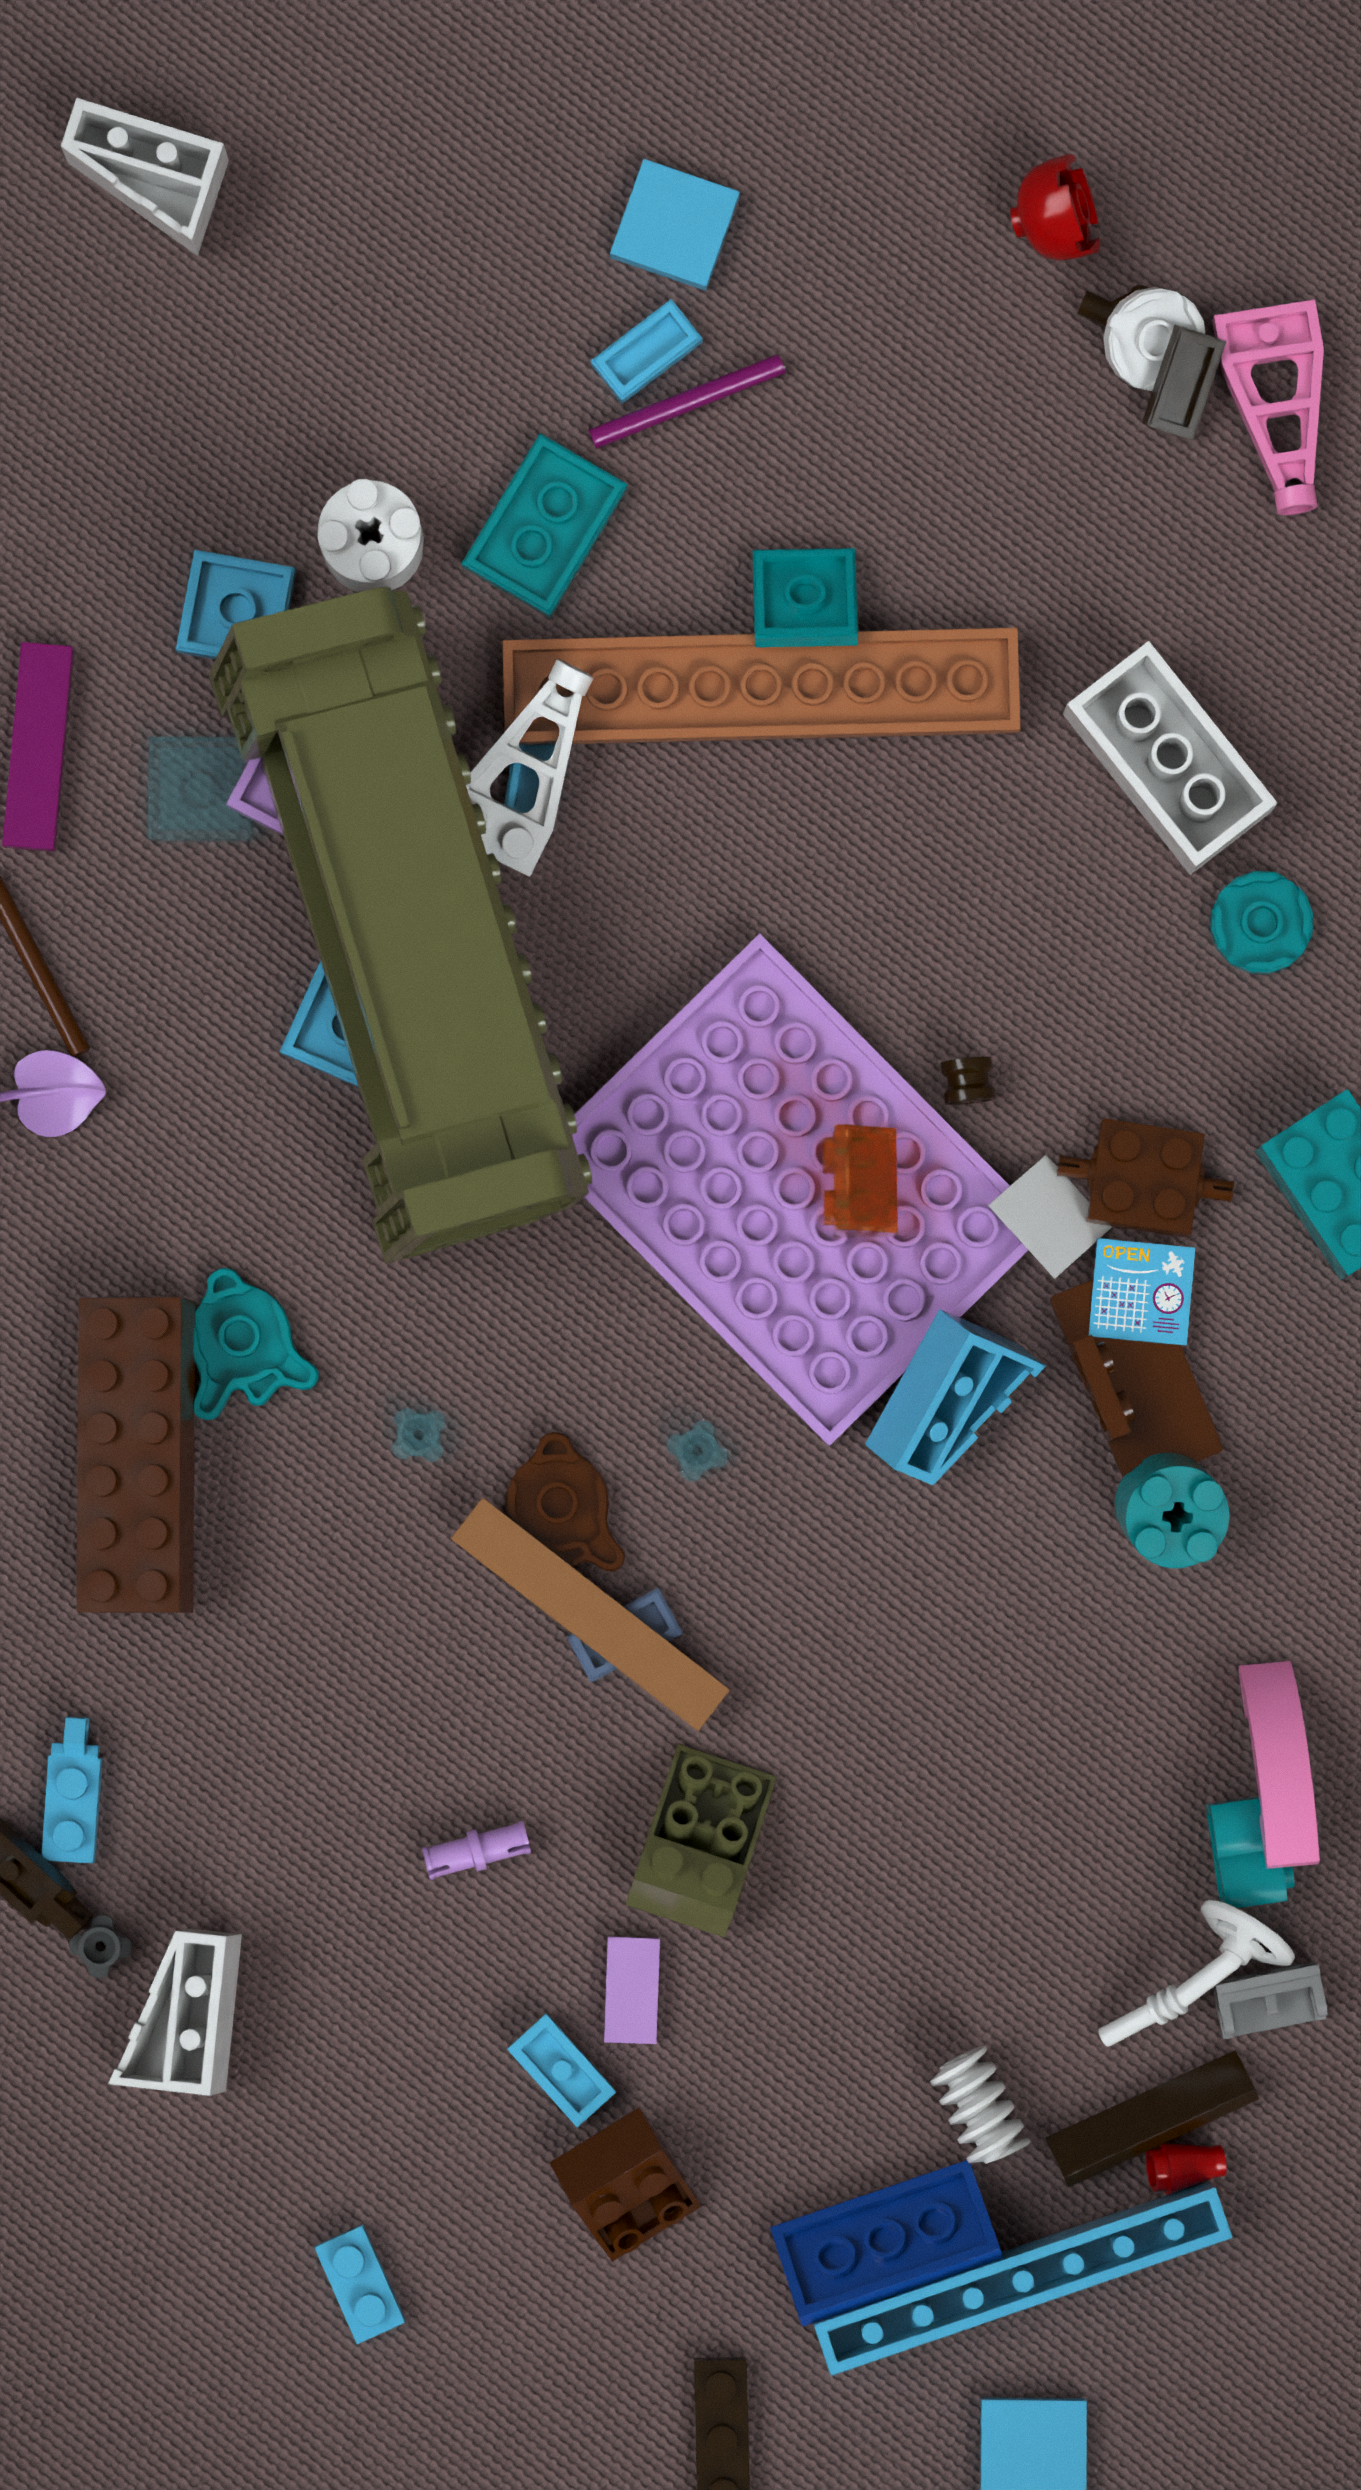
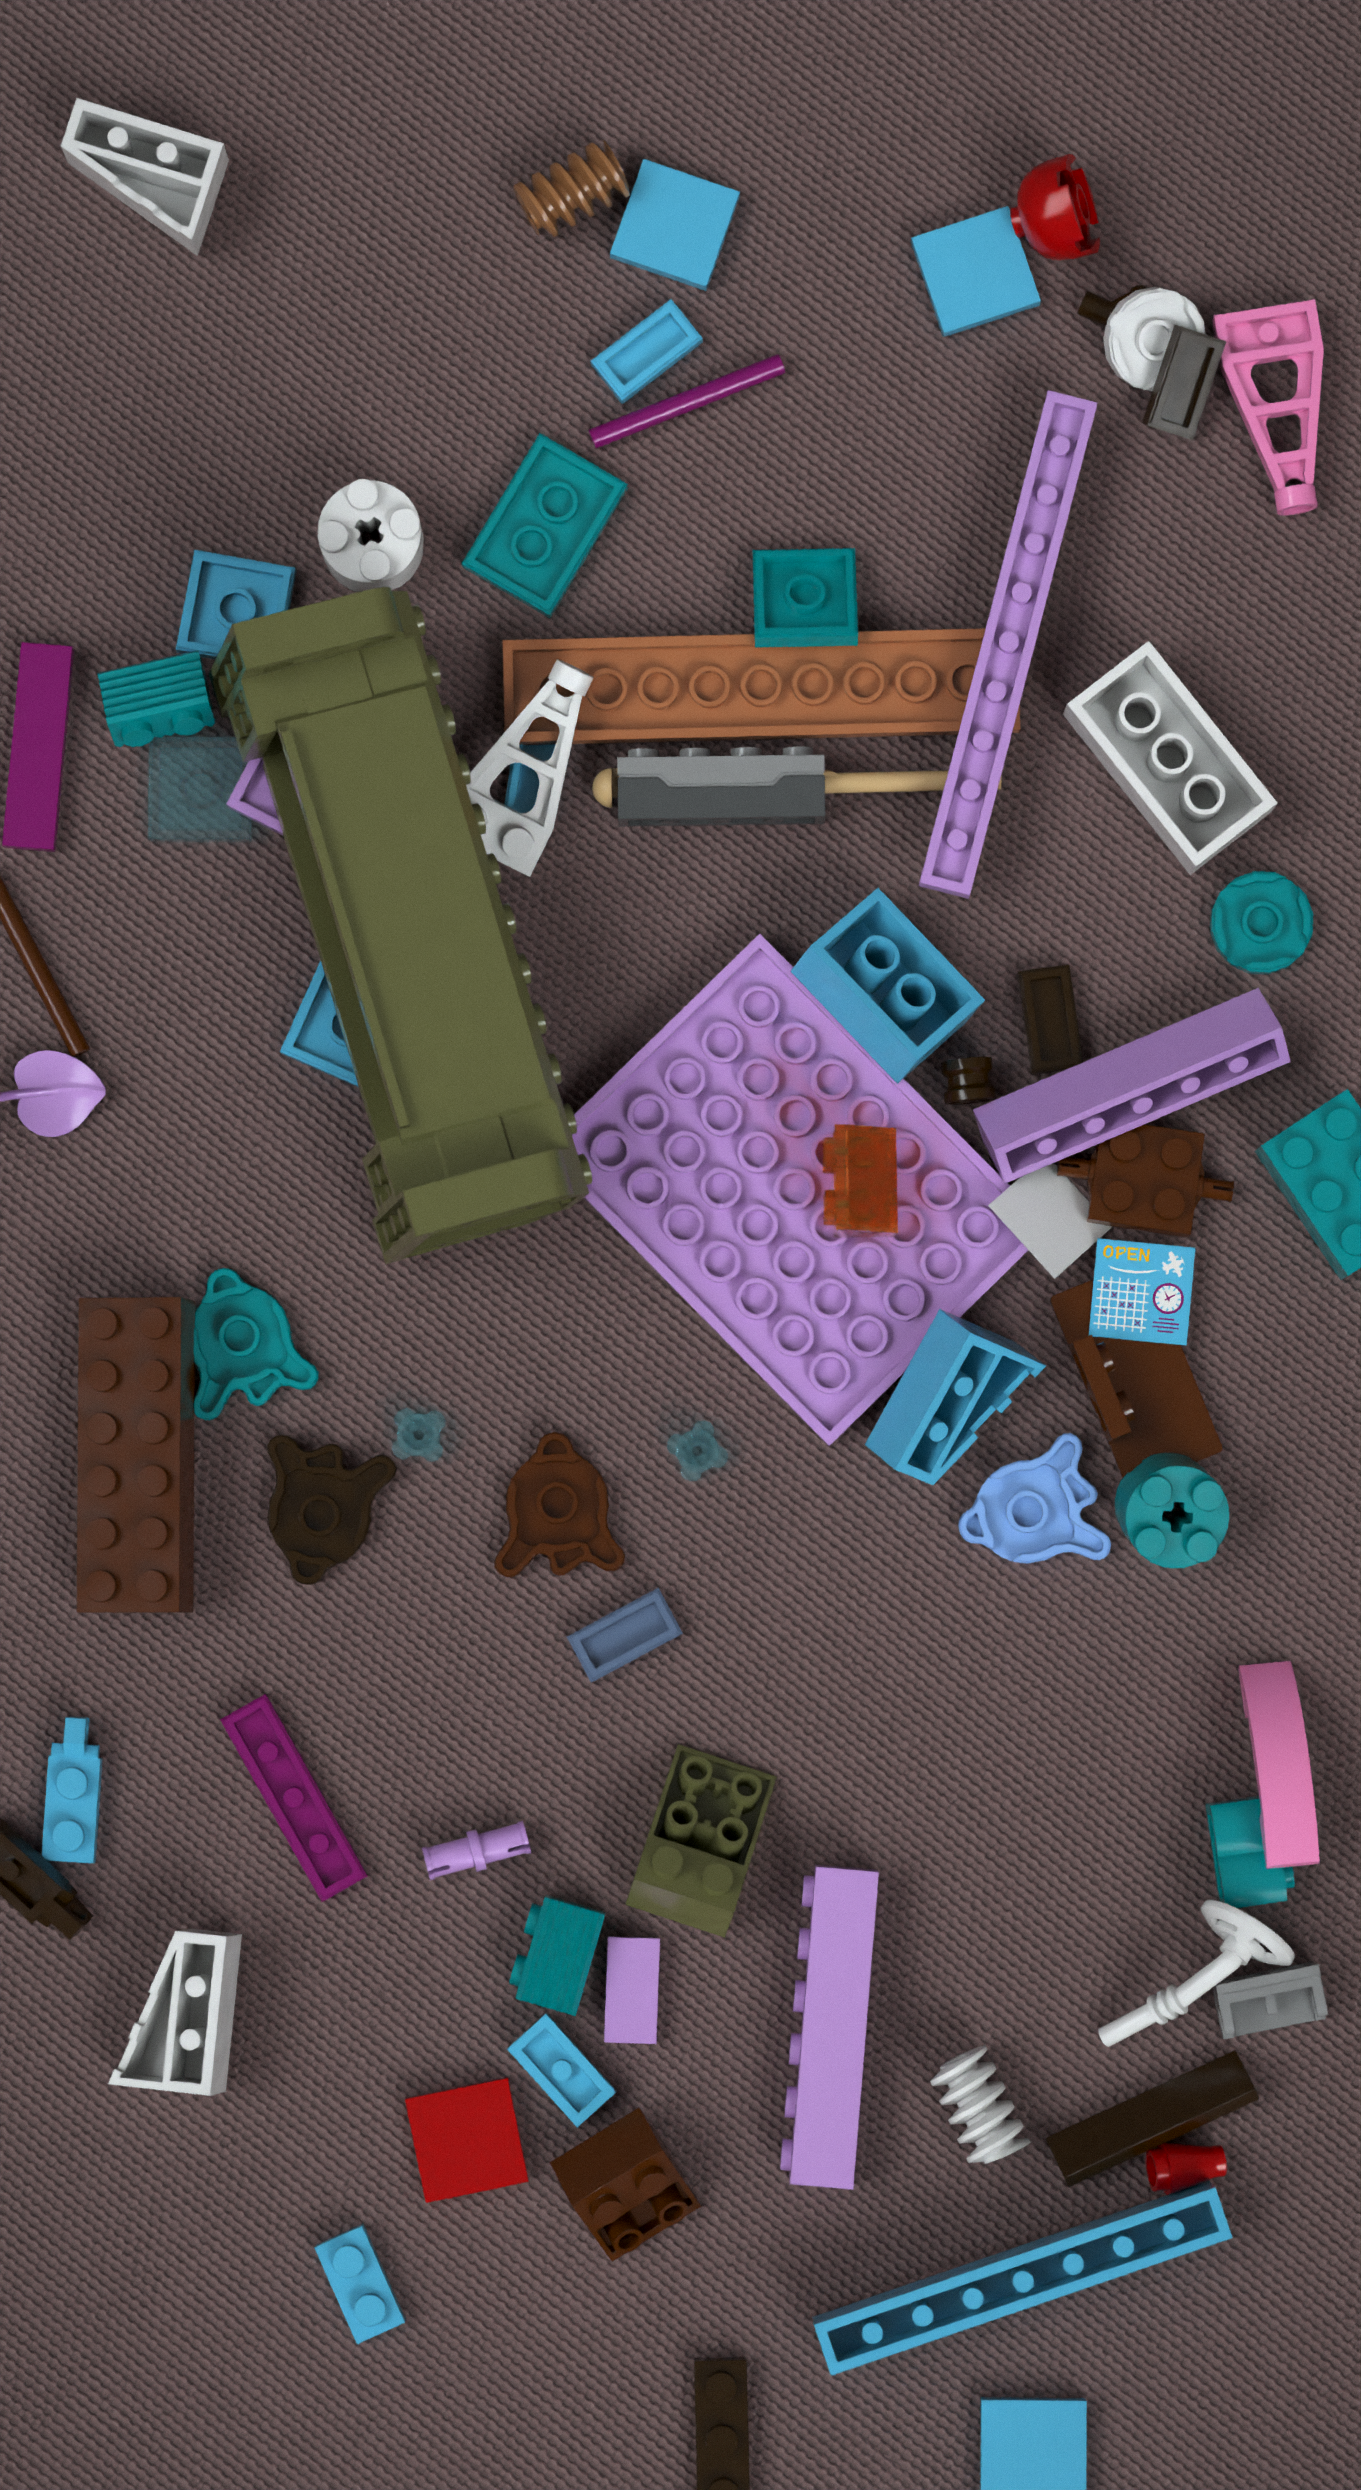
(100, 1961): dark grey plate -> none
(156, 699): none -> teal brick
(294, 1797): none -> magenta tile
(320, 1507): none -> dark brown tile
(466, 2139): none -> red tile
(558, 1954): none -> teal brick
(572, 188): none -> medium nougat piece
(590, 1614): medium nougat tile -> none
(738, 787): none -> piece
(832, 2027): none -> lavender brick
(886, 2243): blue plate -> none
(887, 985): none -> medium azure brick
(975, 271): none -> medium azure tile
(1008, 644): none -> lavender plate
(1035, 1508): none -> light blue tile
(1050, 1019): none -> dark brown tile
(1132, 1085): none -> lavender brick

